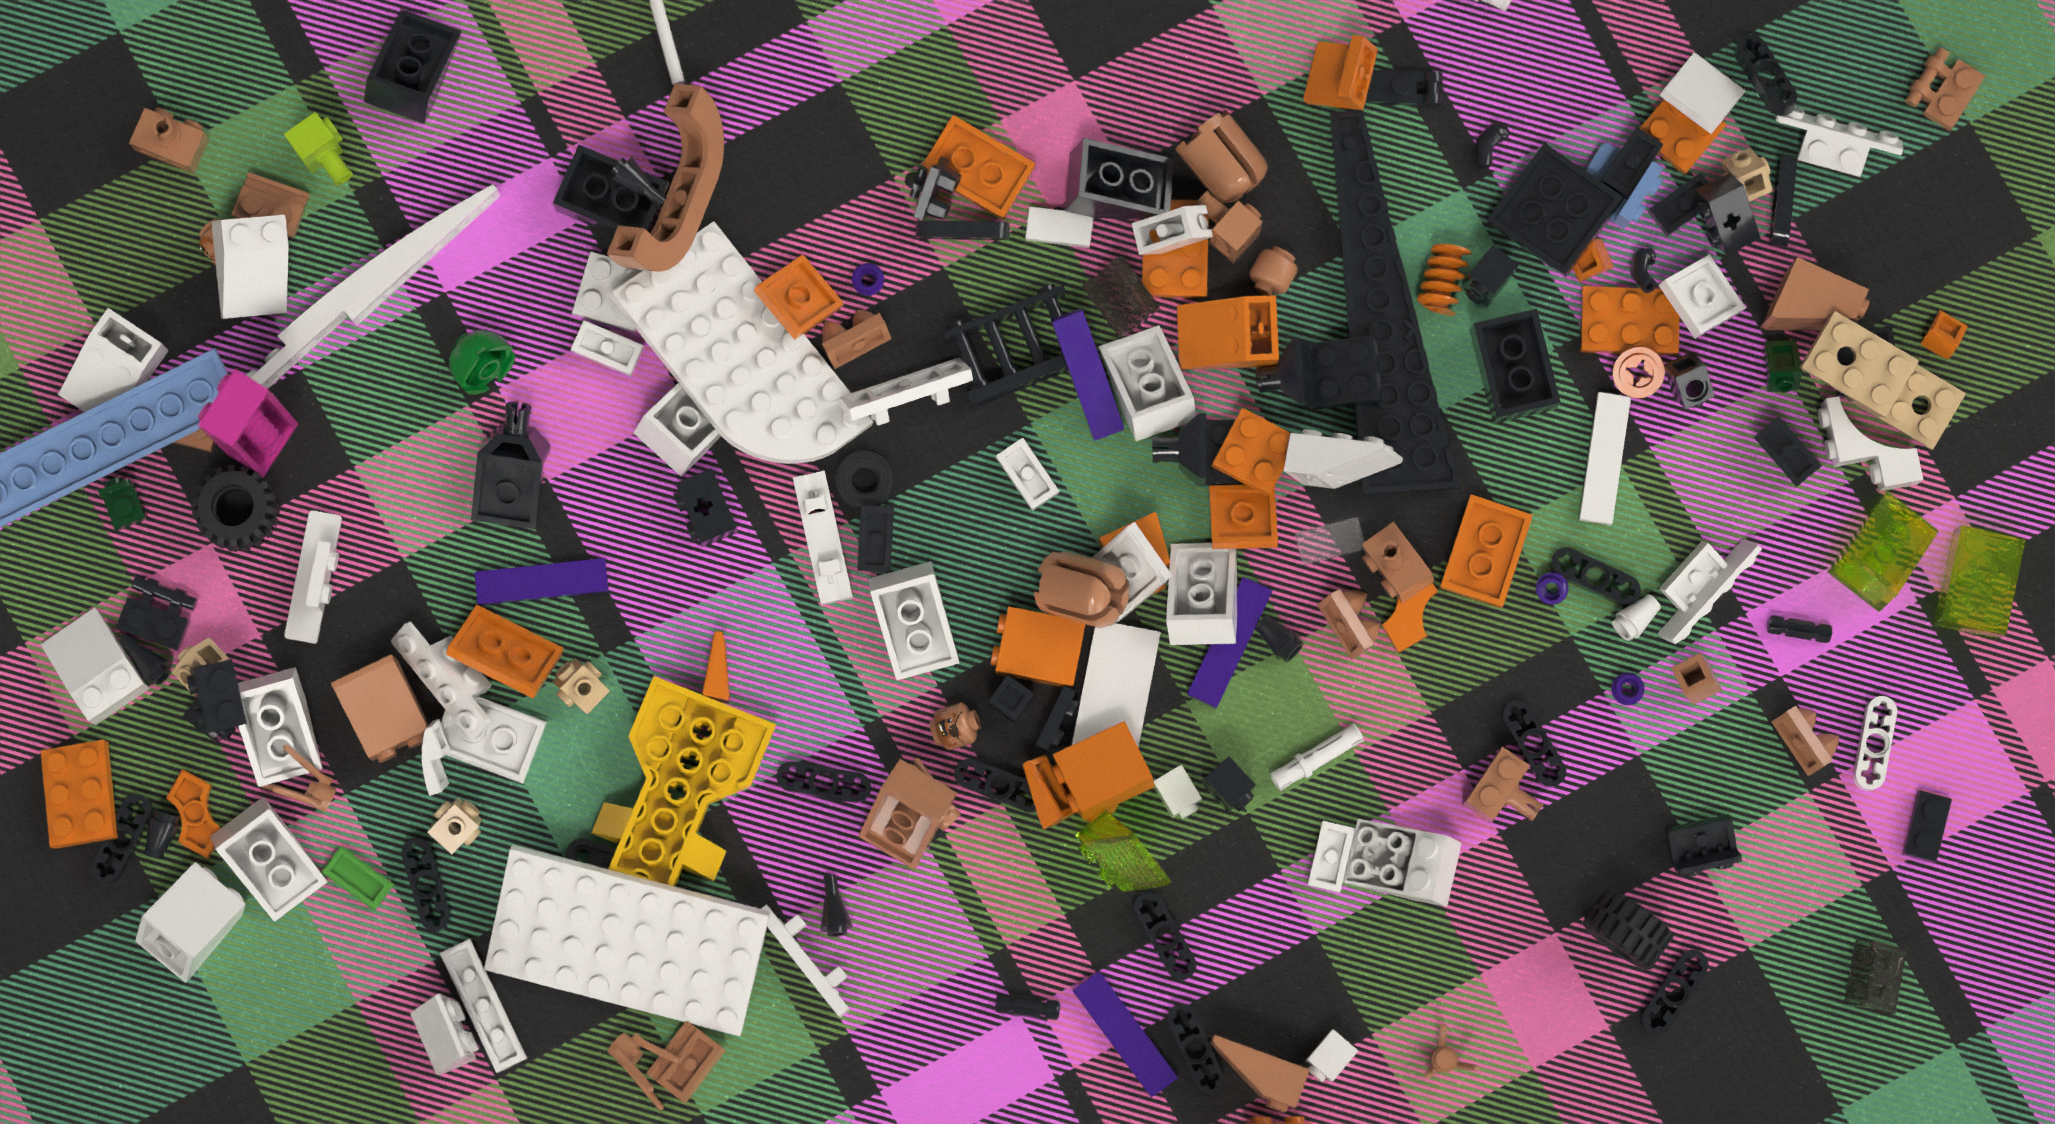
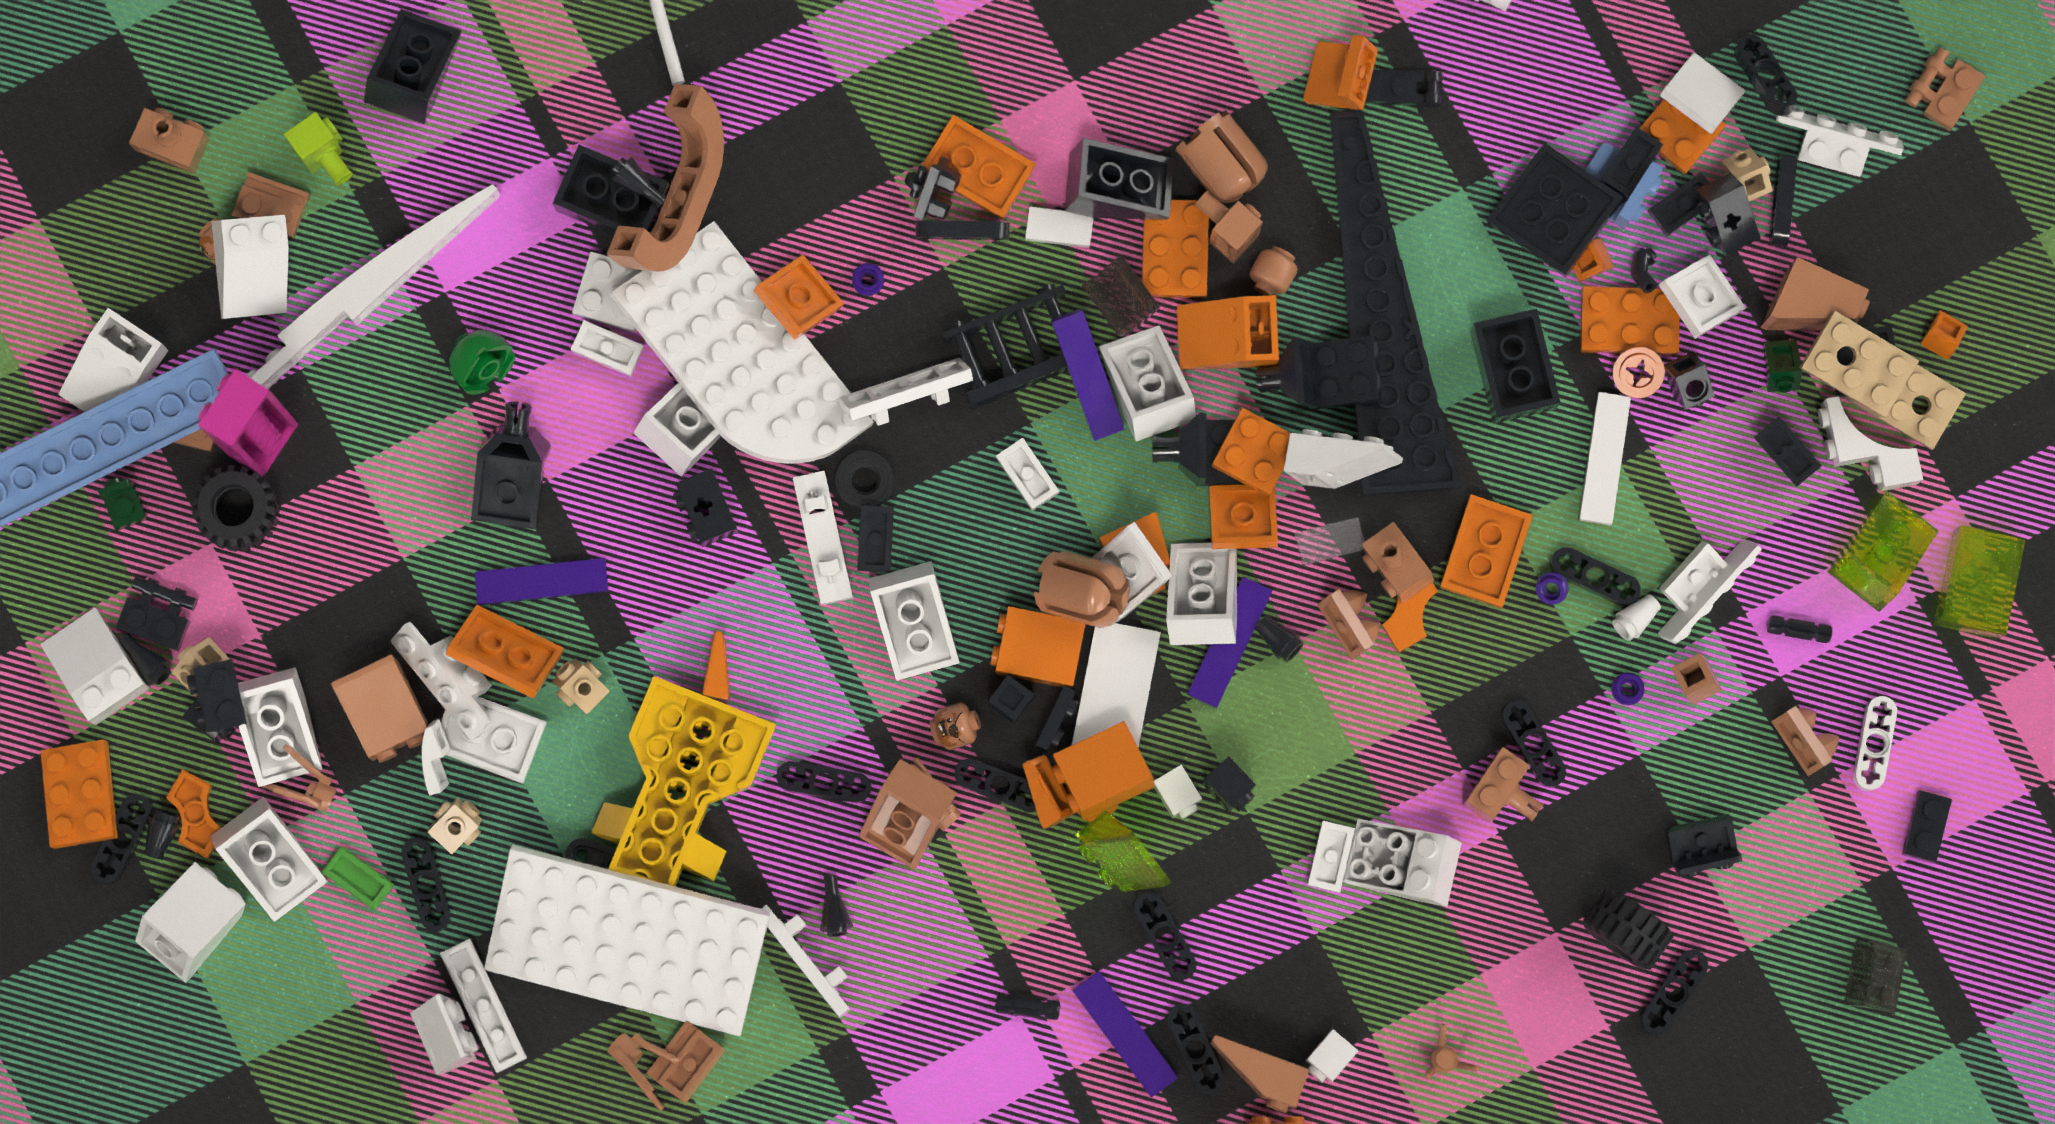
(313, 577): white bracket -> none
(845, 345): nougat tile -> none
(1174, 228): white brick -> none
(1305, 764): white pin -> none
(1442, 278): orange piece -> none
(1486, 141): black arm -> none
(1489, 276): black brick -> none

